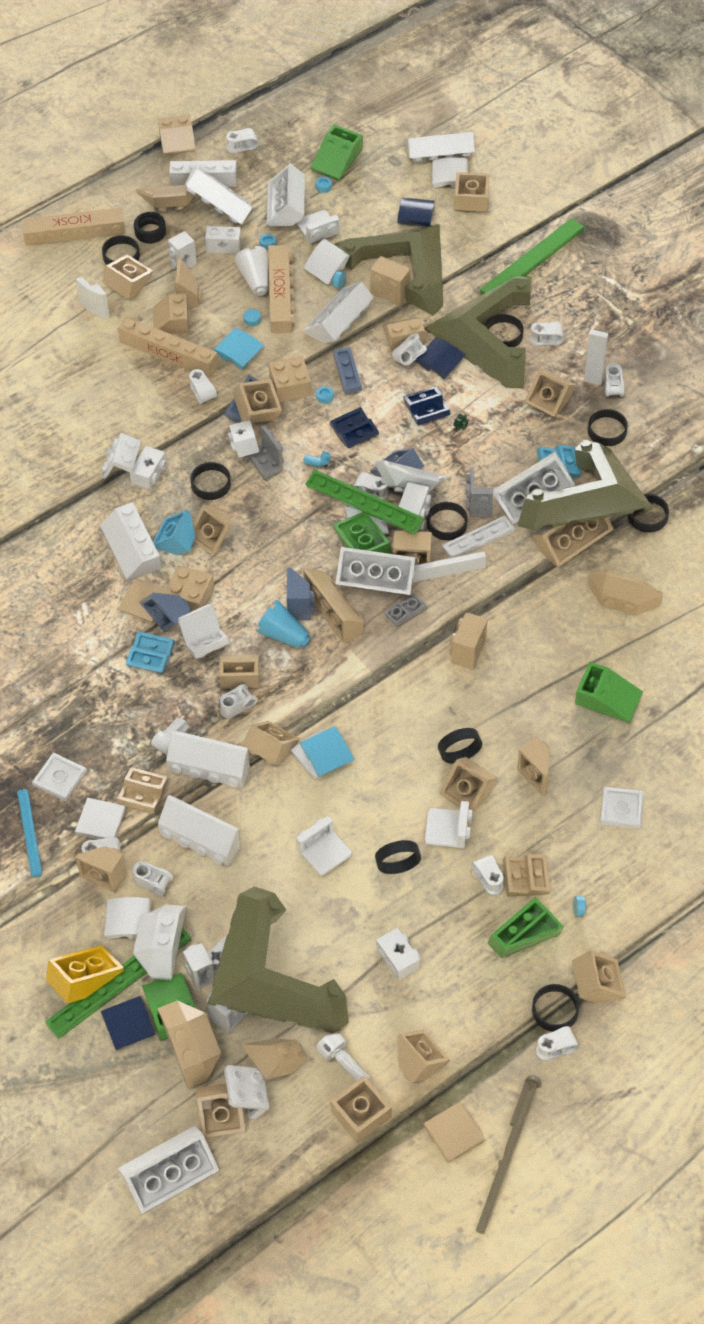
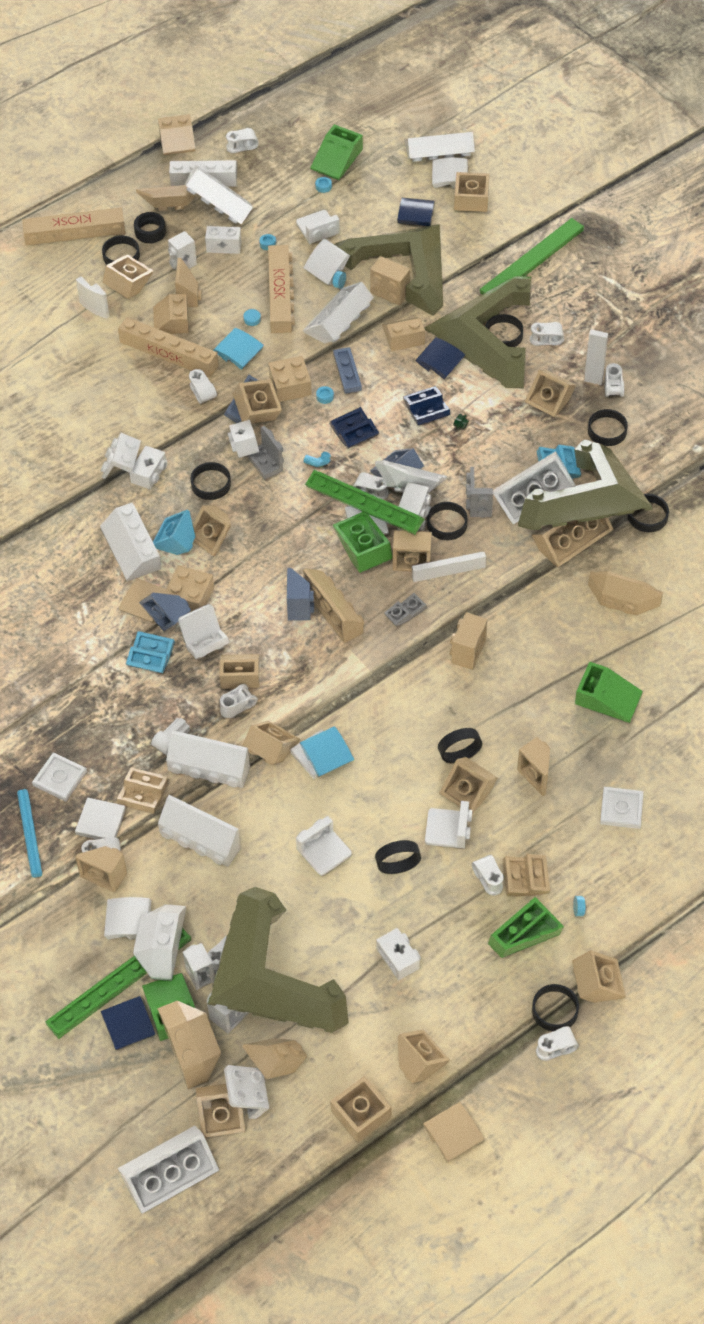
(82, 972): yellow slope -> none
(155, 878): white piece -> none
(254, 268): white cone -> none
(283, 627): medium azure cone -> none
(286, 197): white slope -> none
(332, 1047): white piece -> none
(375, 570): white slope -> none
(411, 348): white piece -> none
(478, 538): white tile -> none
(531, 1083): dark tan bar -> none

